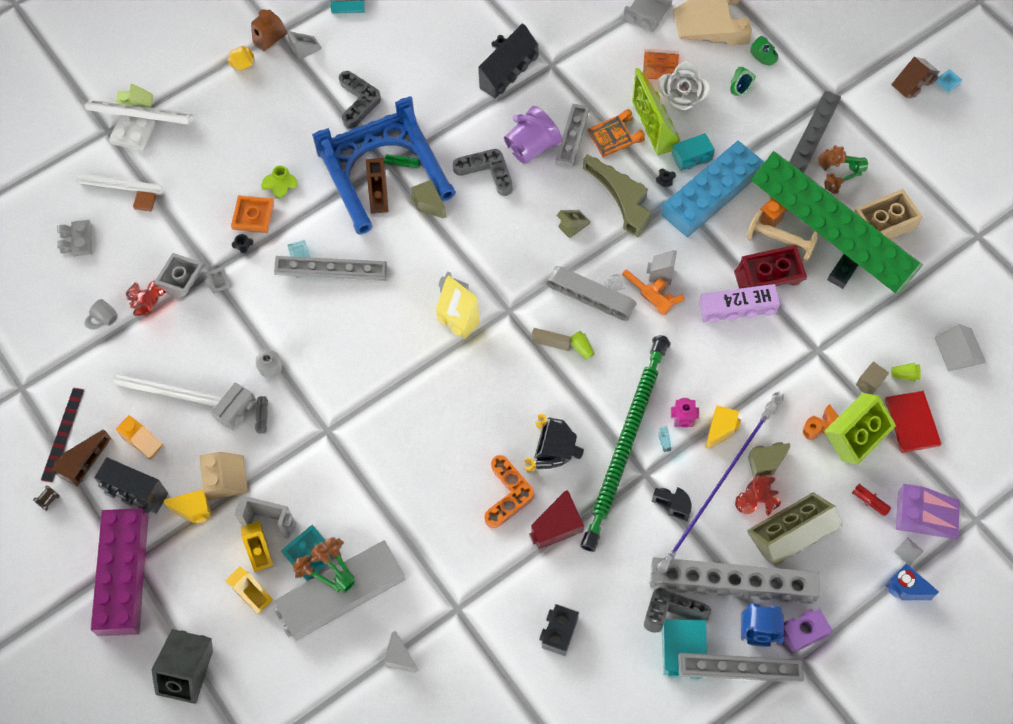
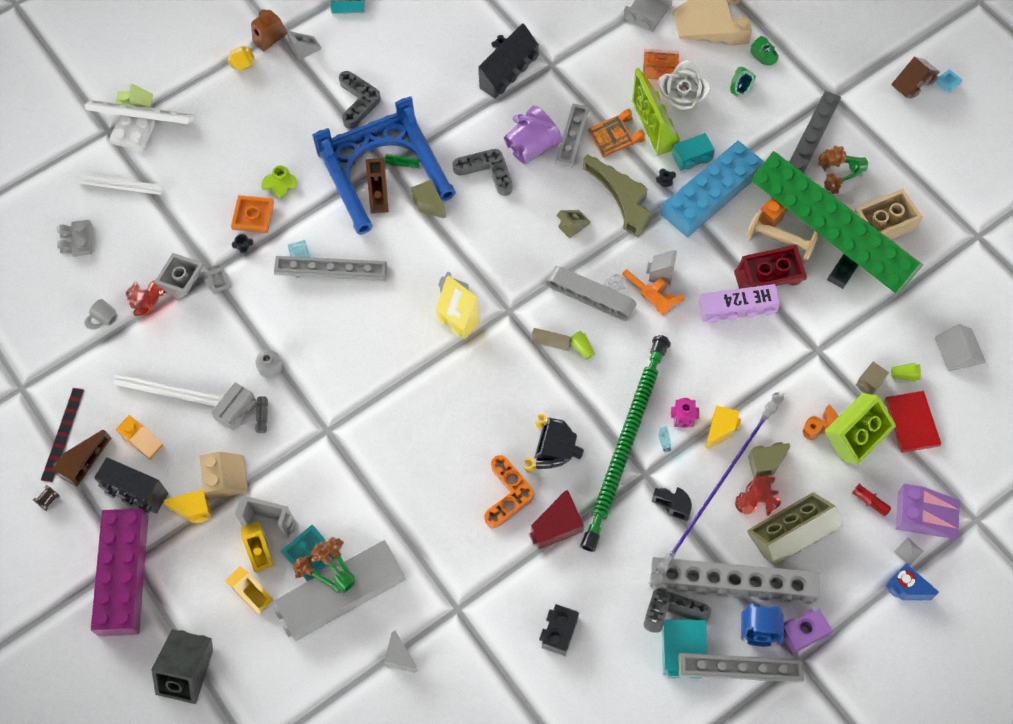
(144, 201): dark orange tile -> none

